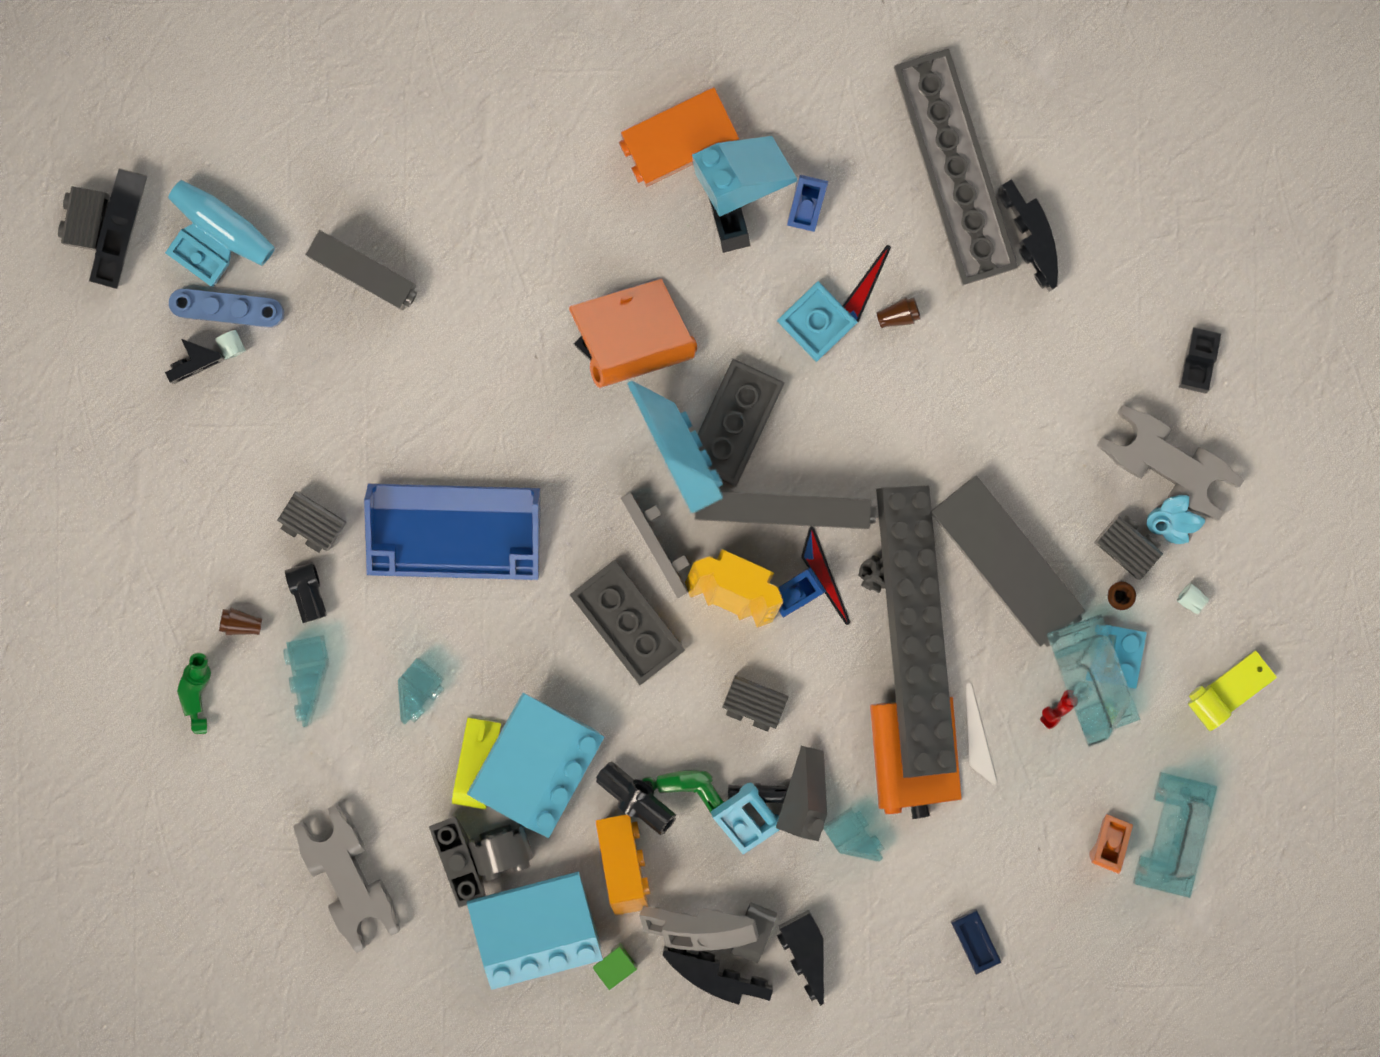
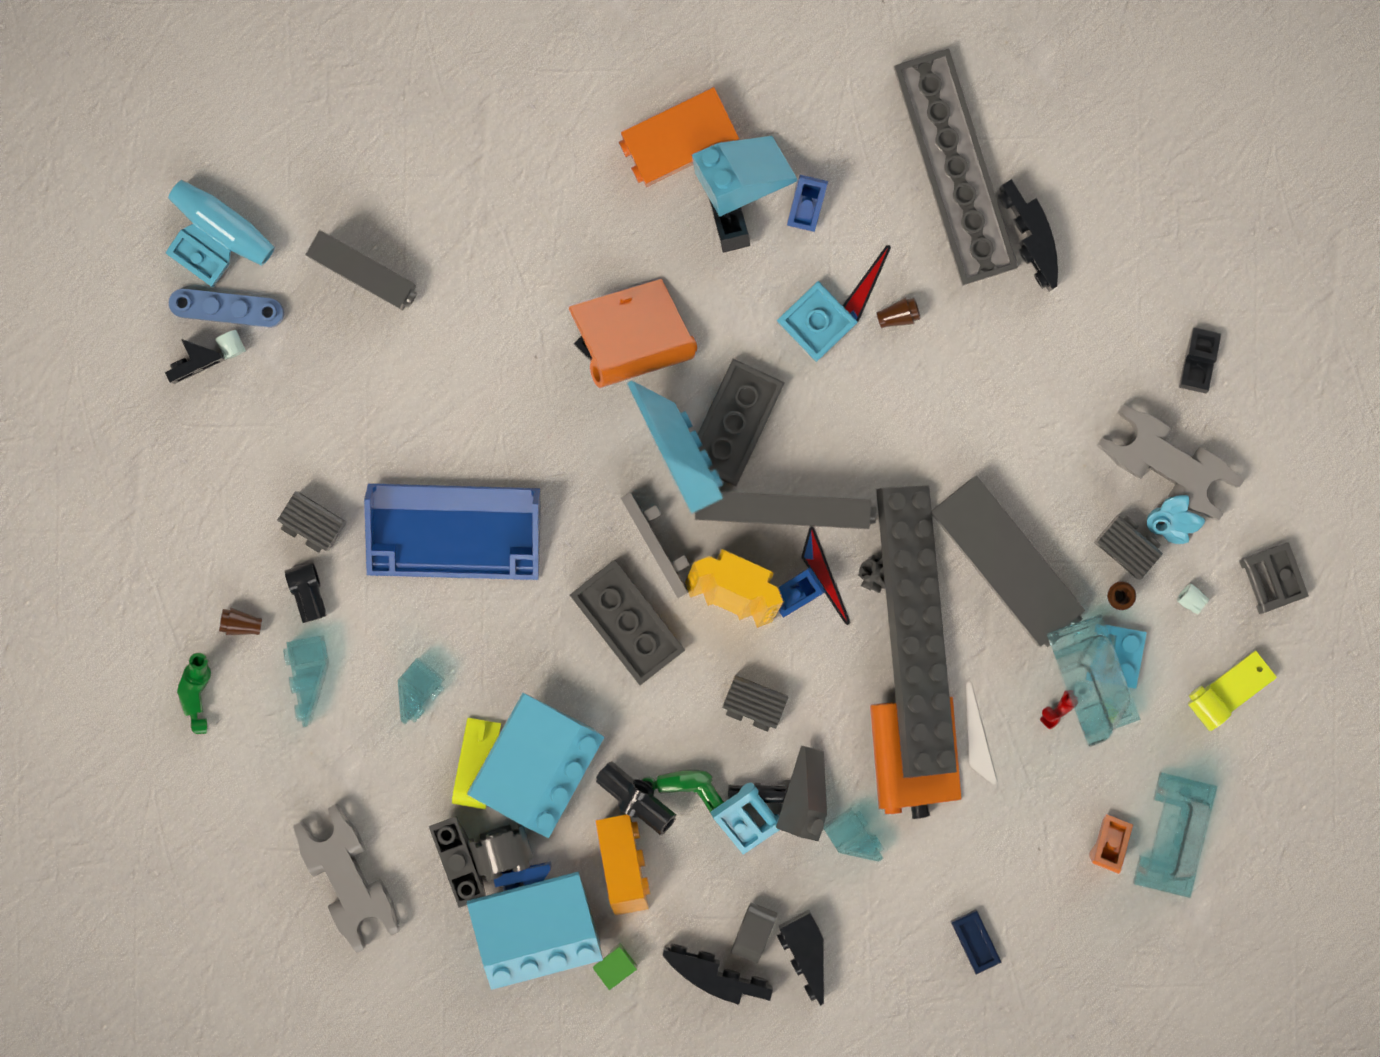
(83, 217): dark grey brick -> none
(117, 228): black slope -> none
(531, 875): none -> blue slope
(705, 932): light grey slope -> none
(1283, 576): none -> dark grey plate

